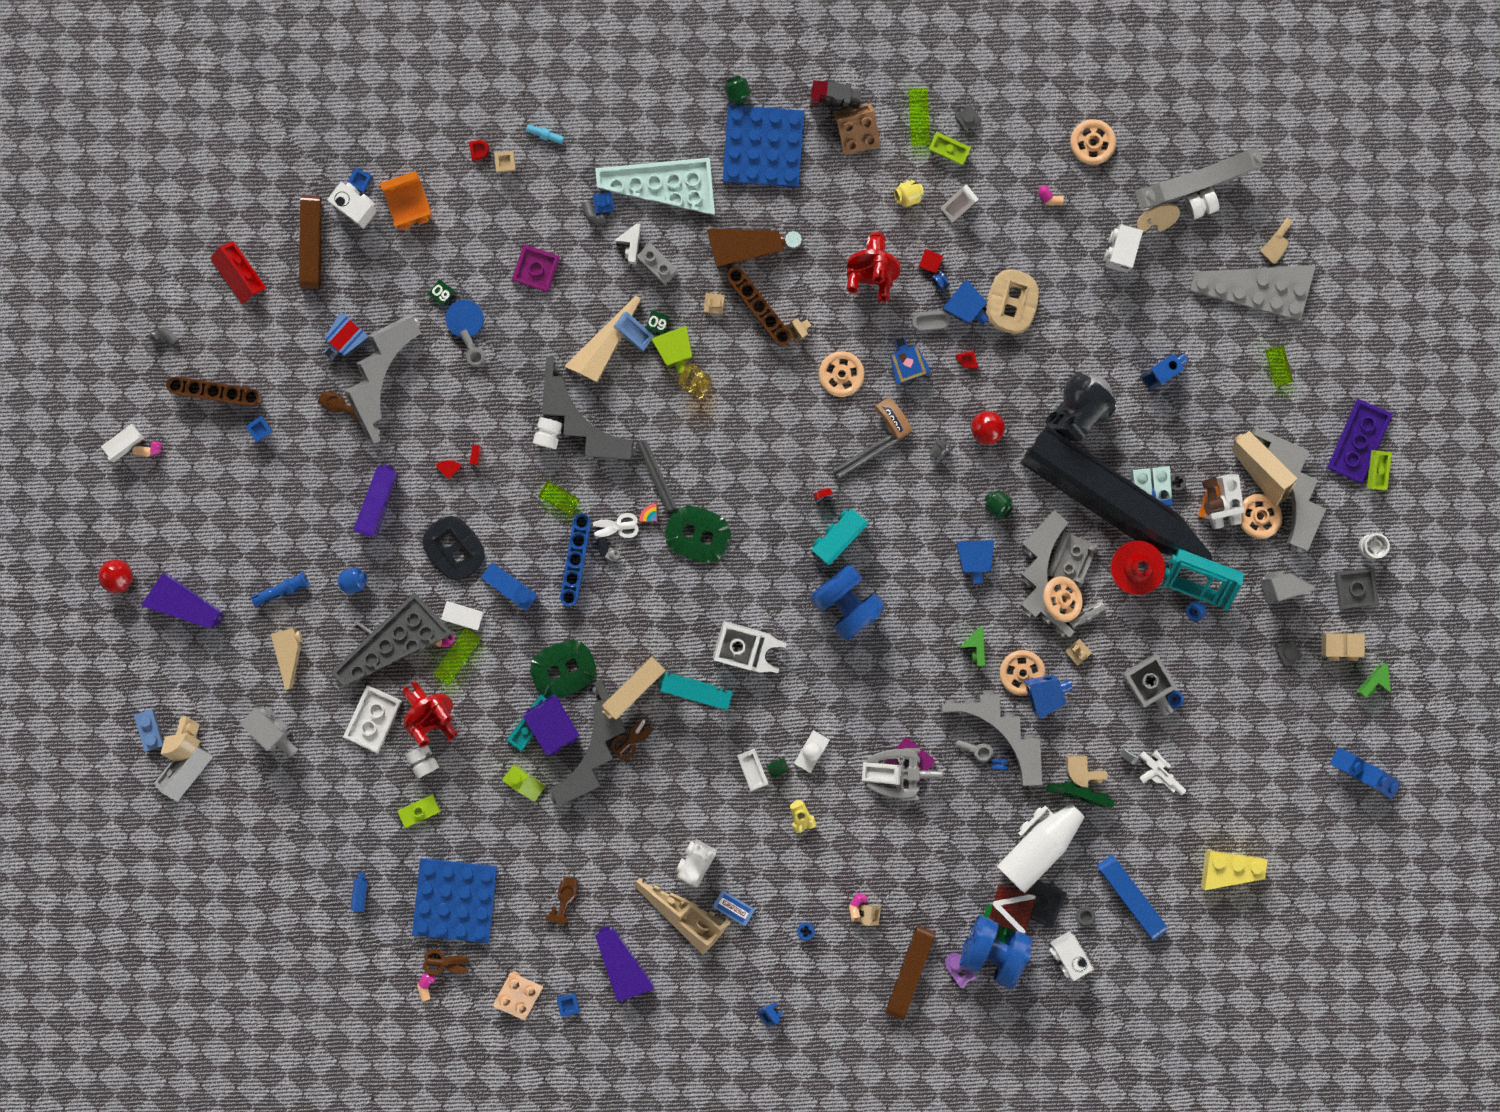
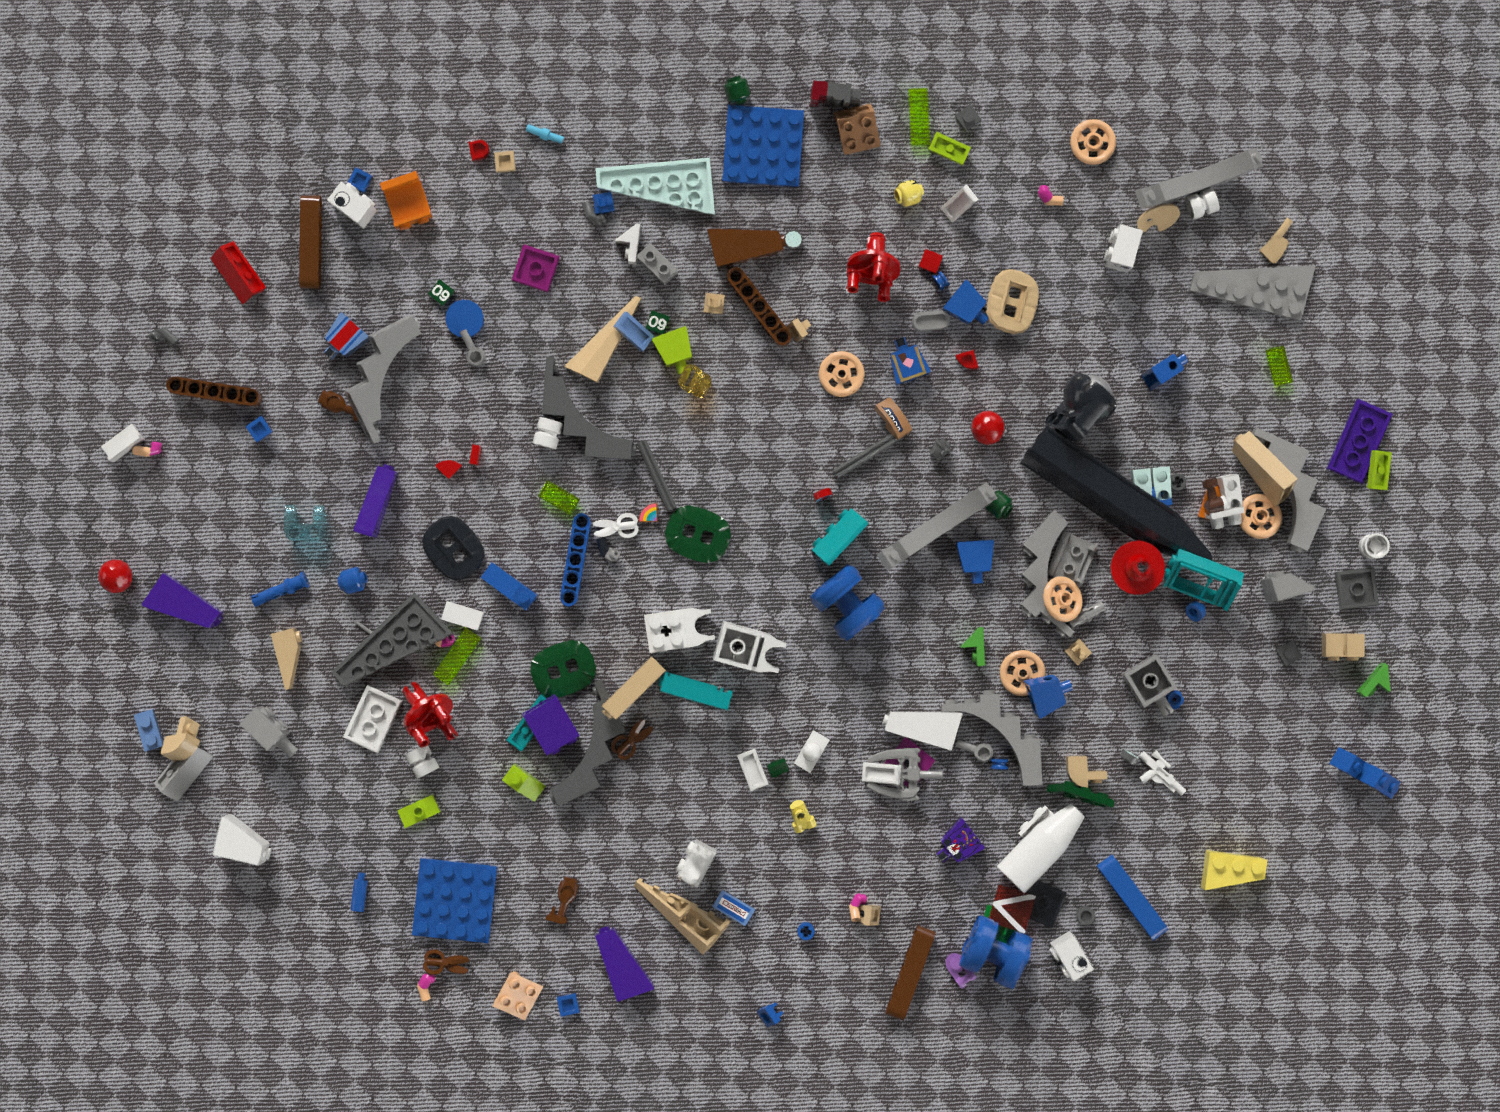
(240, 842): none -> white slope
(290, 522): none -> clear light blue piece
(682, 626): none -> white brick
(927, 727): none -> white slope
(937, 526): none -> light grey arch
(959, 842): none -> dark purple torso

